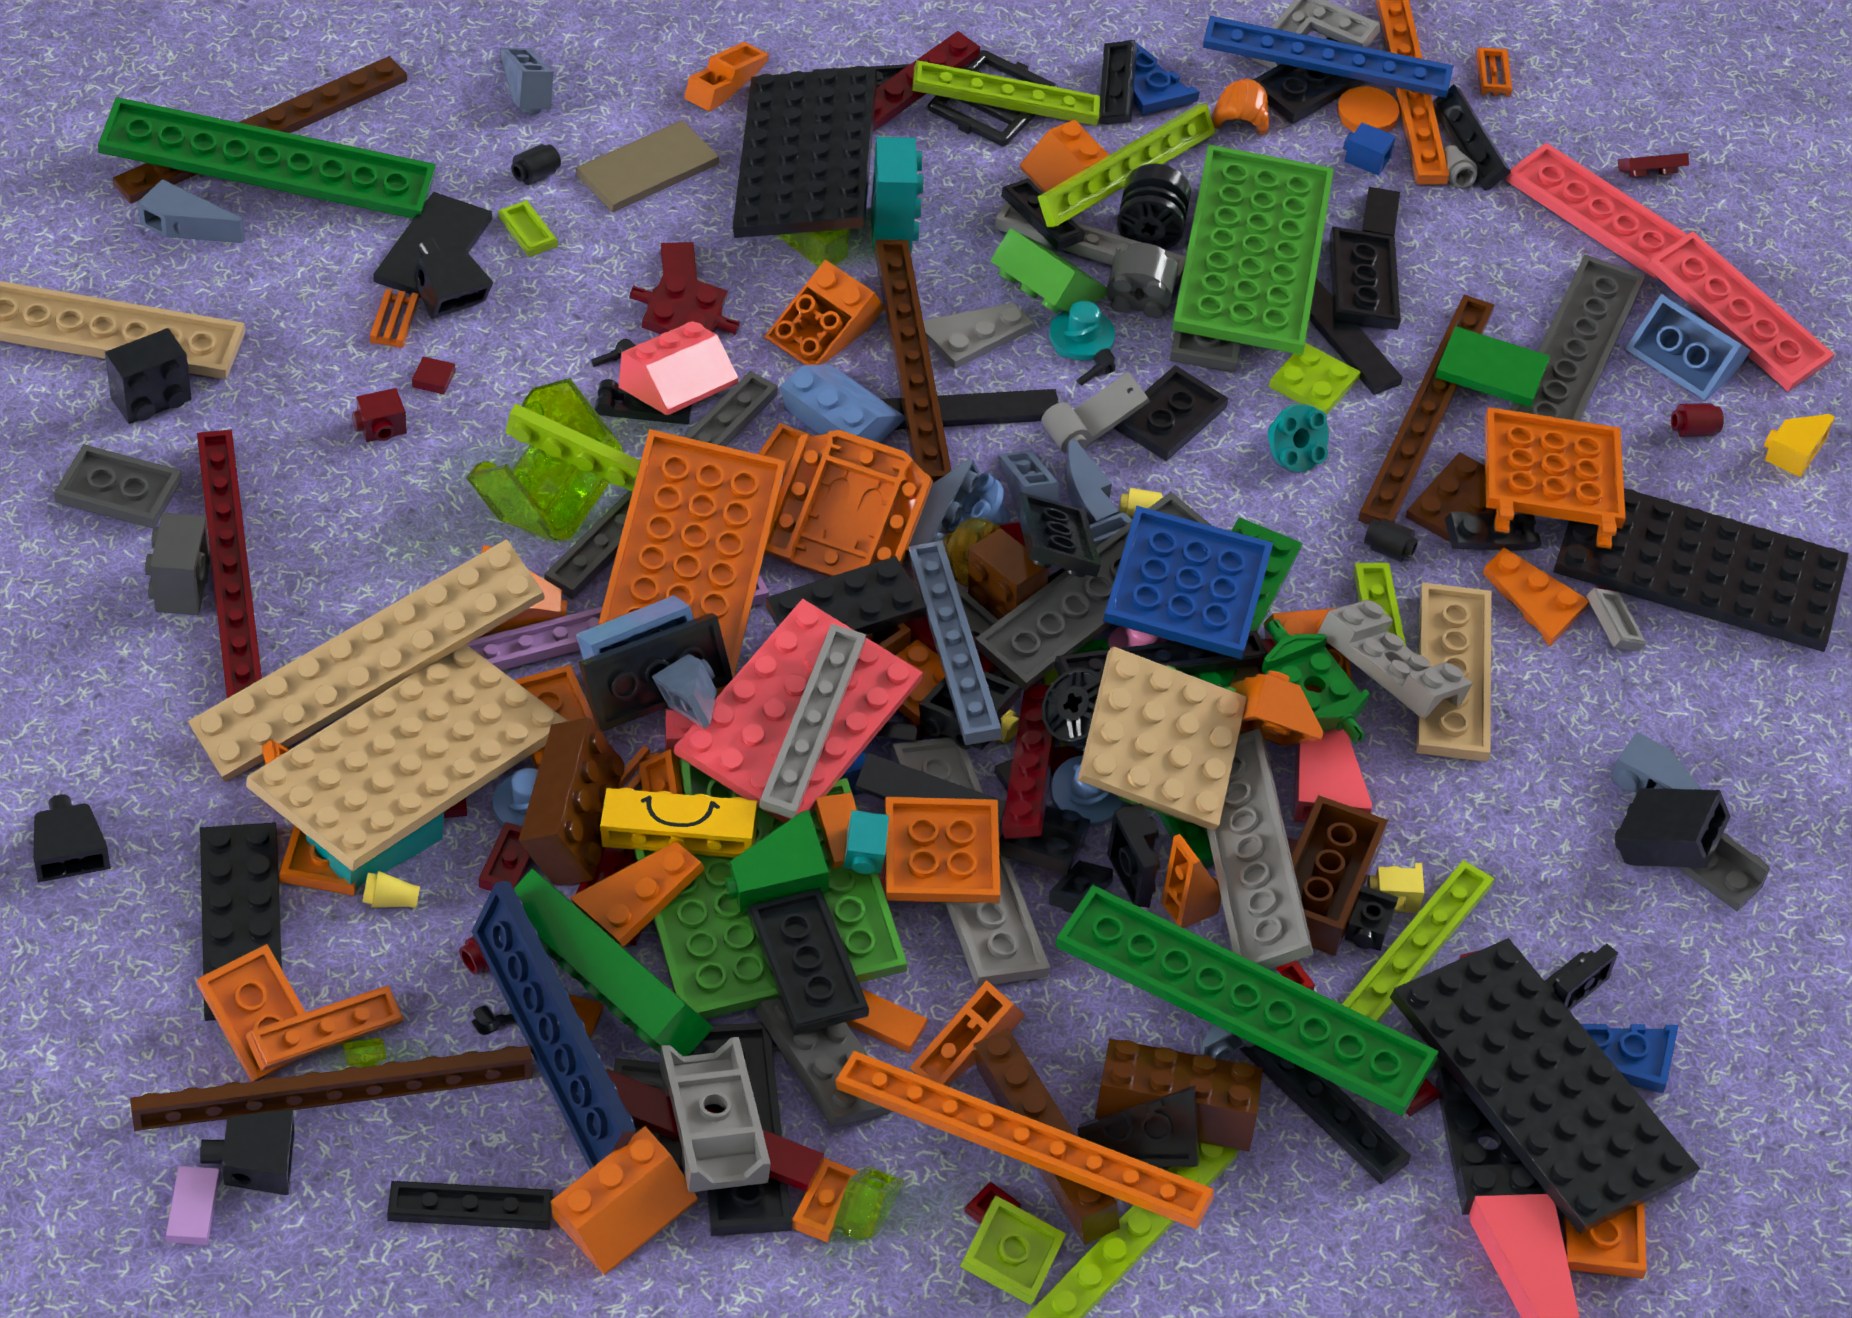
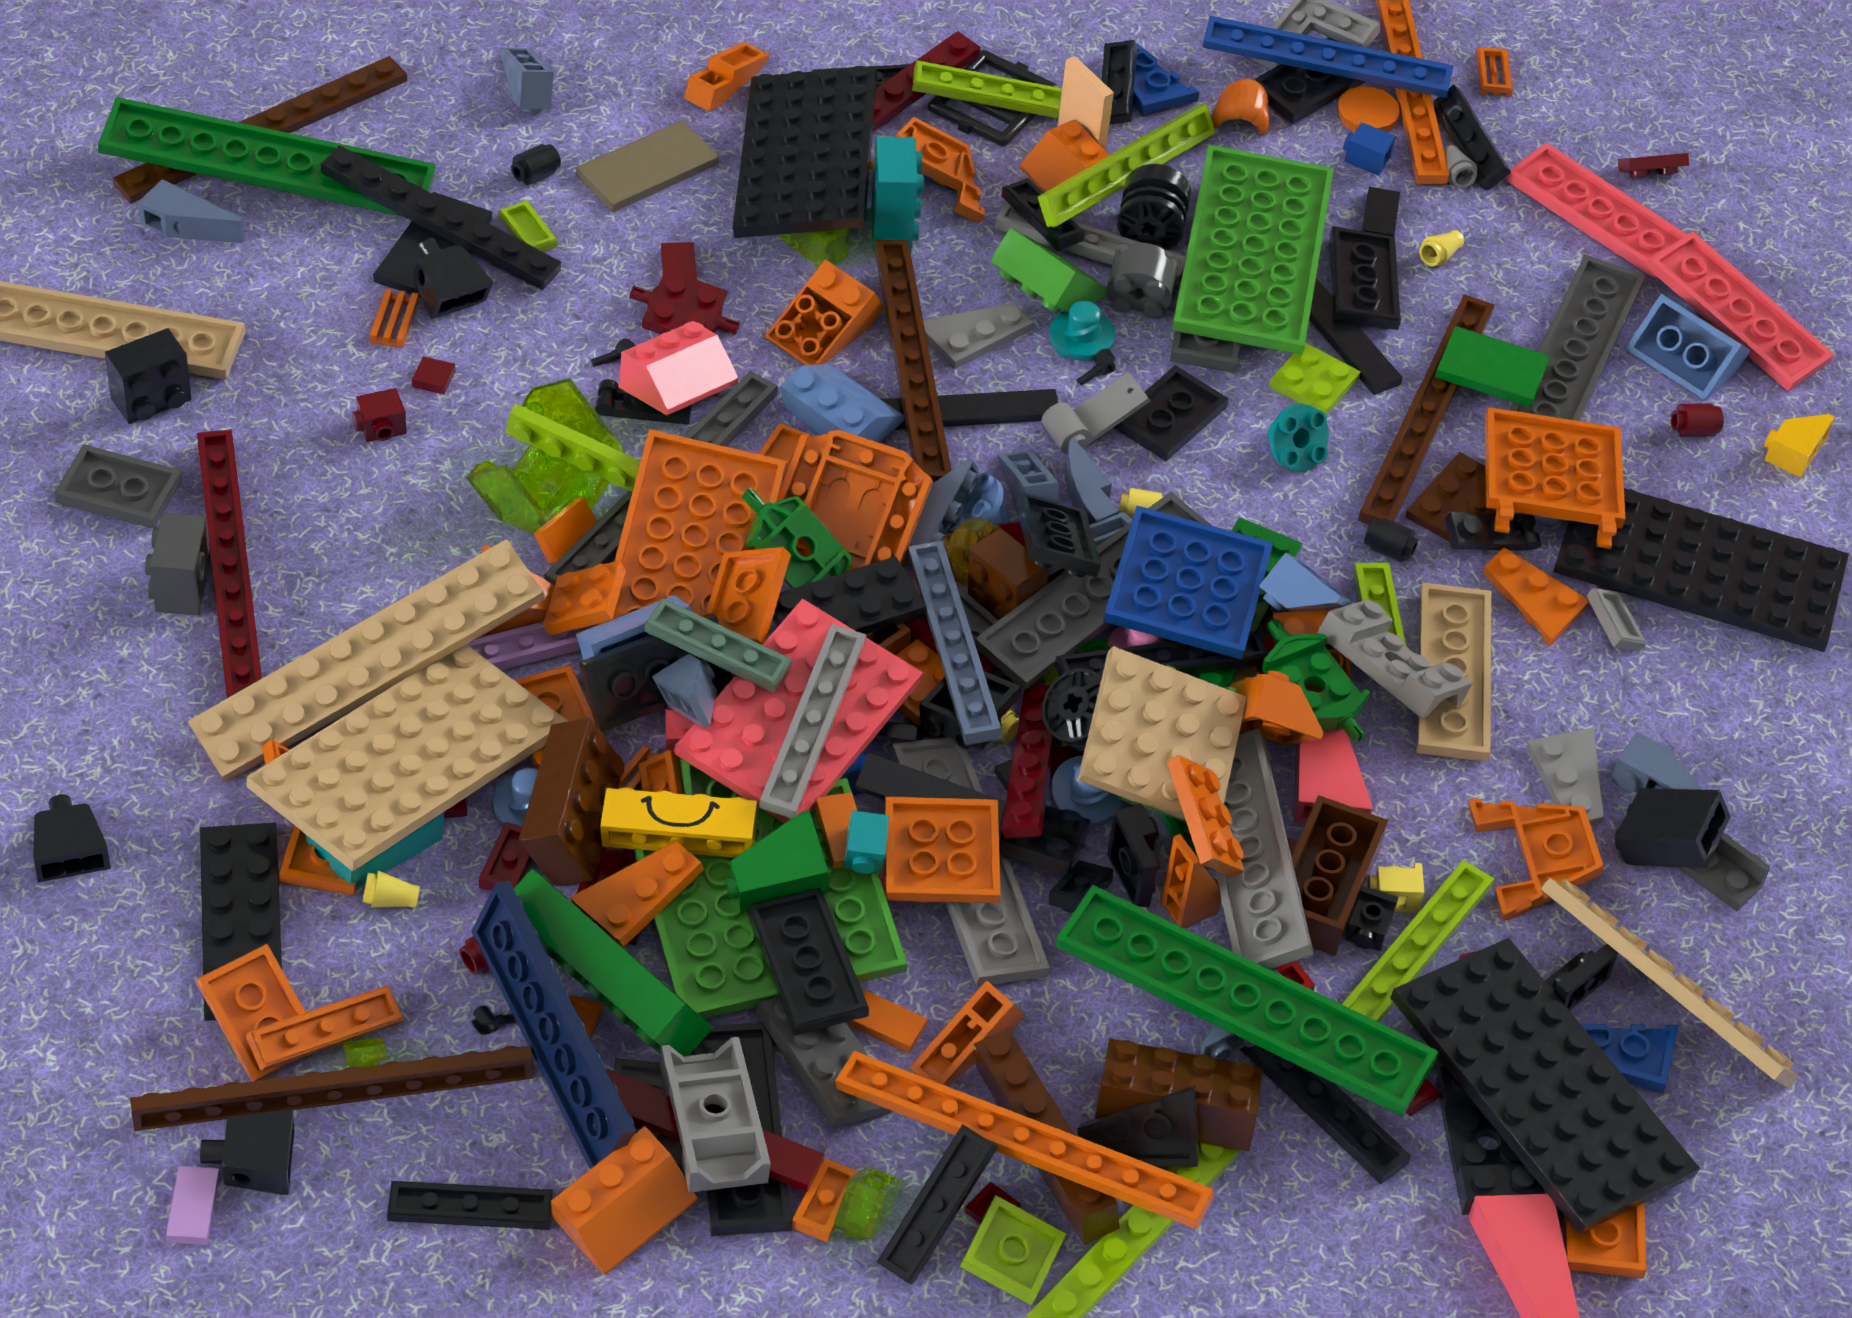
(441, 217): none -> black plate
(565, 529): none -> orange tile
(584, 598): none -> orange plate
(718, 645): none -> sand green tile
(749, 590): none -> orange plate
(786, 522): none -> green plate
(937, 1204): none -> black tile
(948, 164): none -> orange wing
(1085, 100): none -> light nougat tile
(1206, 816): none -> orange plate
(1298, 588): none -> medium blue slope
(1439, 248): none -> light yellow cone
(1553, 843): none -> orange wing
(1570, 770): none -> light grey wing
(1679, 987): none -> tan plate

